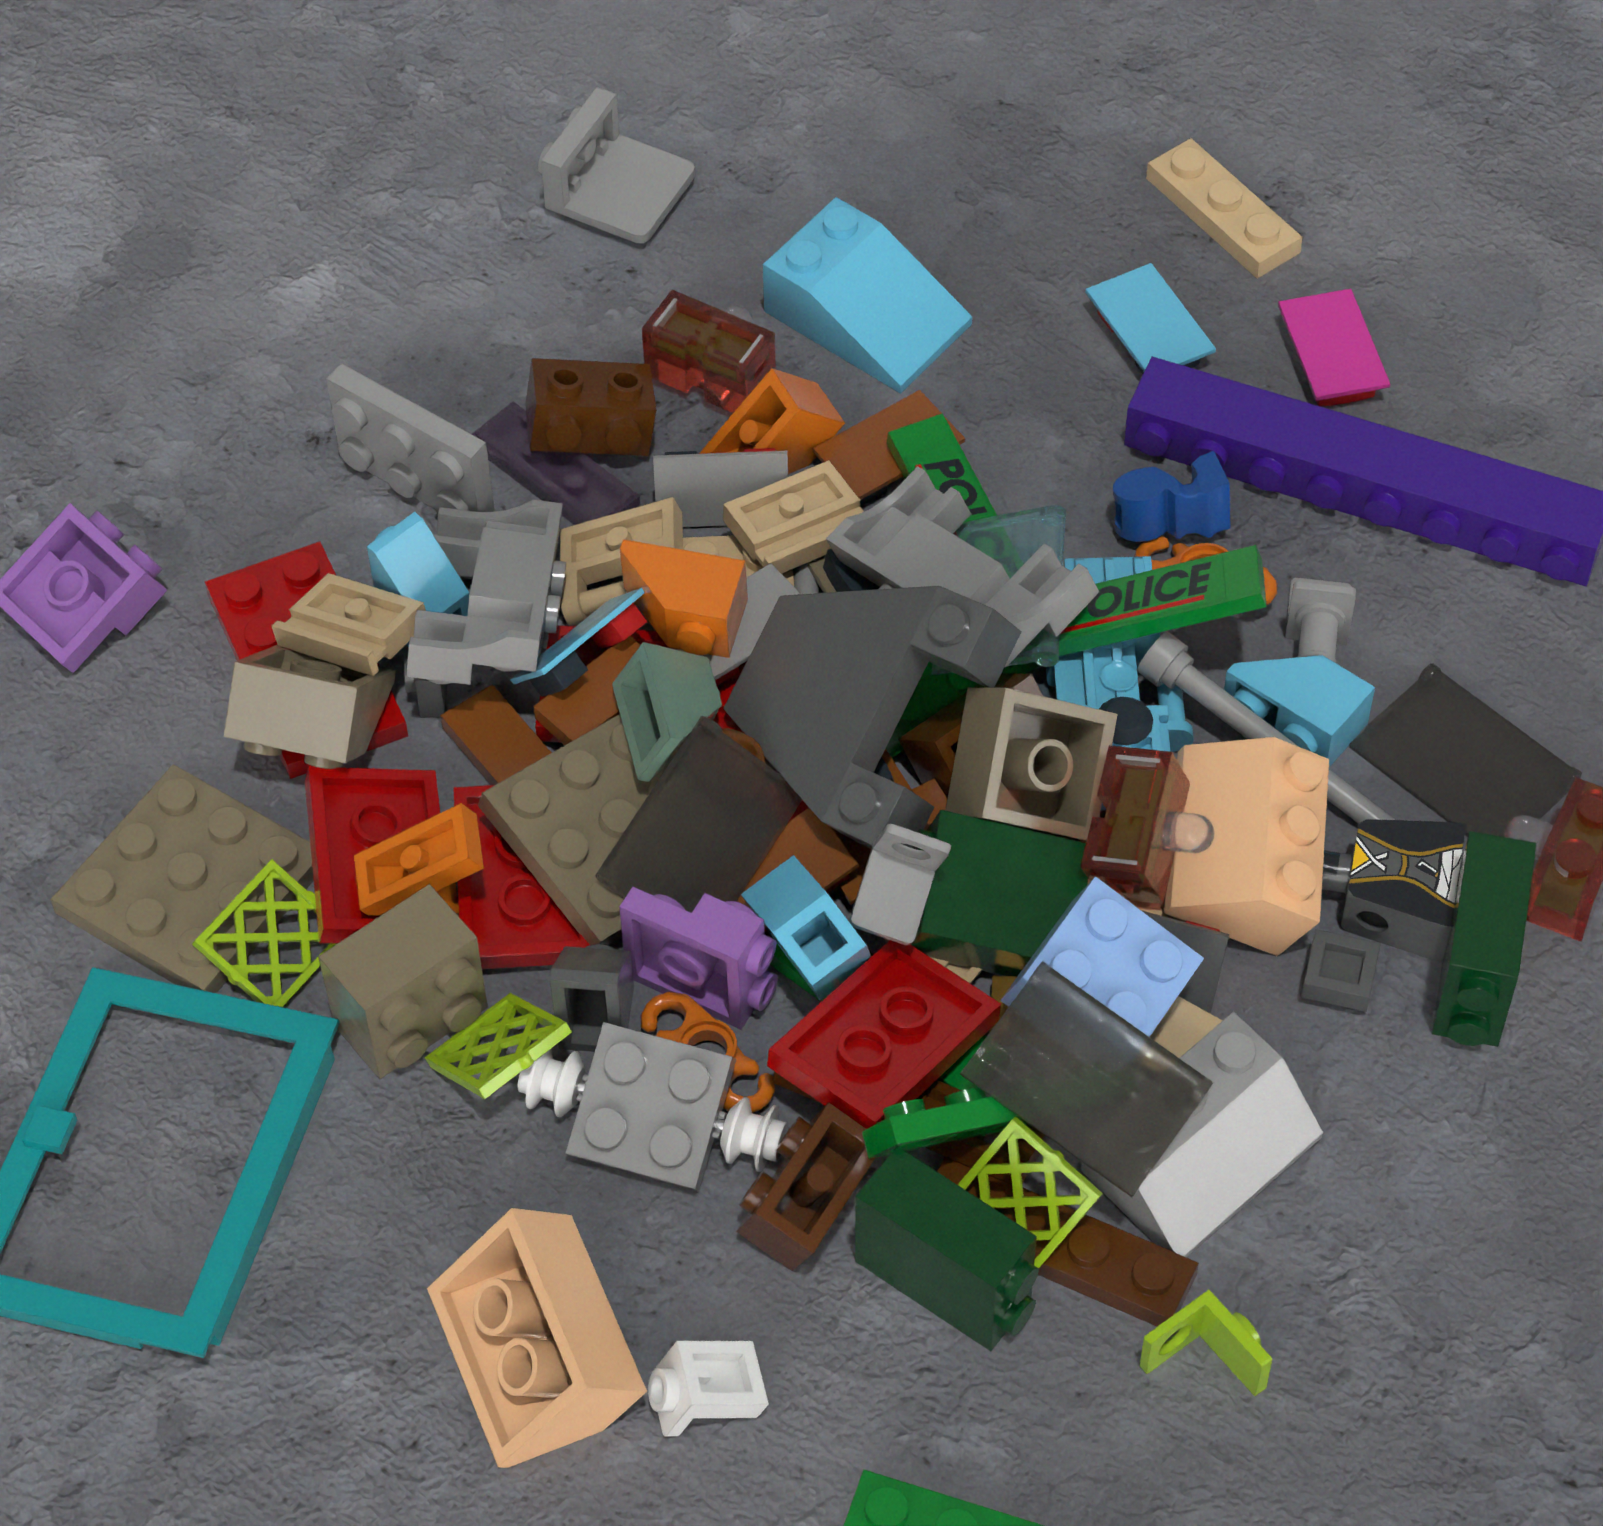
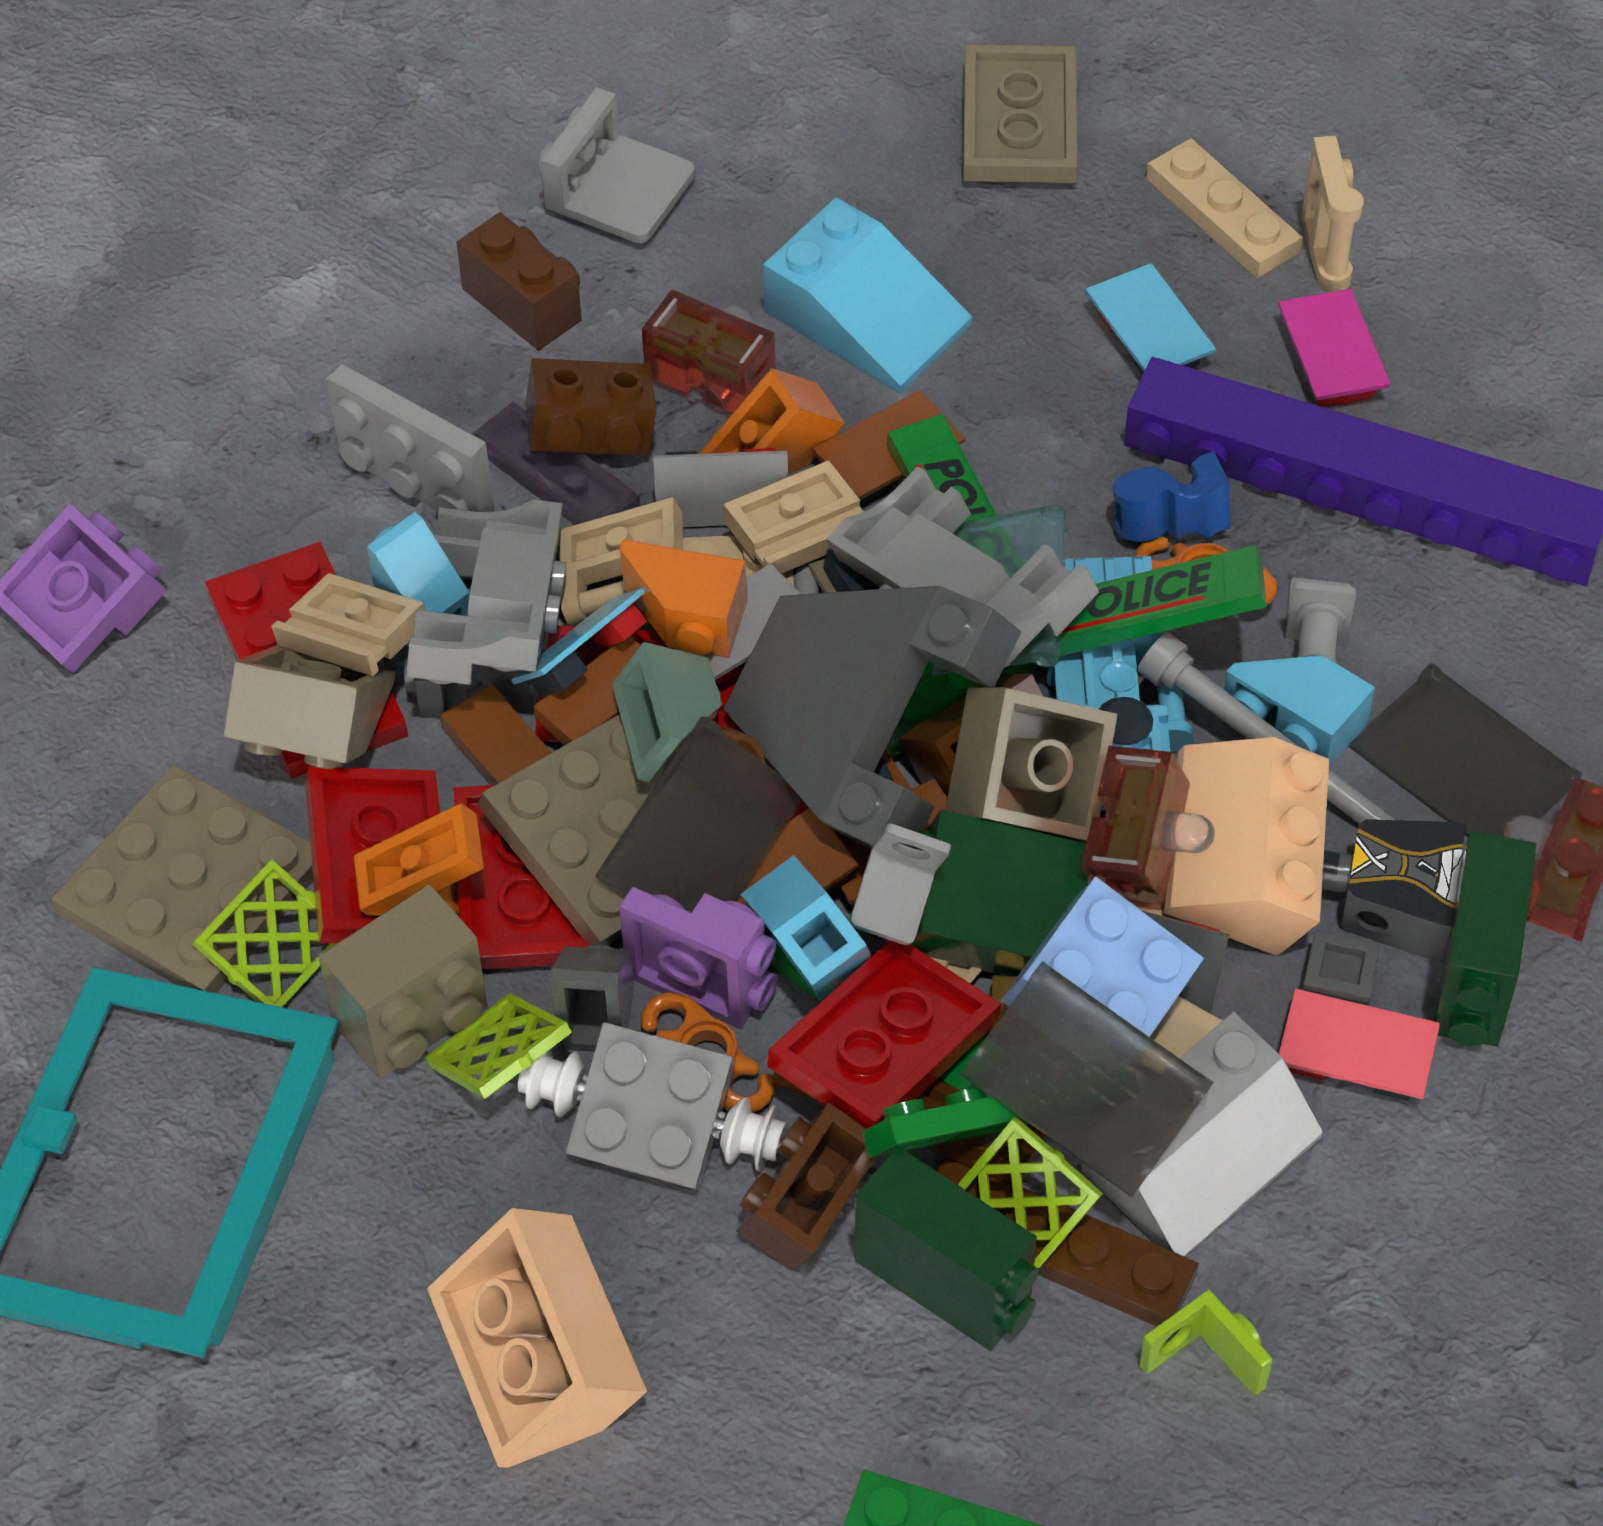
(520, 280): none -> reddish brown brick
(706, 1382): white bracket -> none
(1020, 114): none -> dark tan plate
(1330, 213): none -> tan plate
(1358, 1044): none -> coral piece

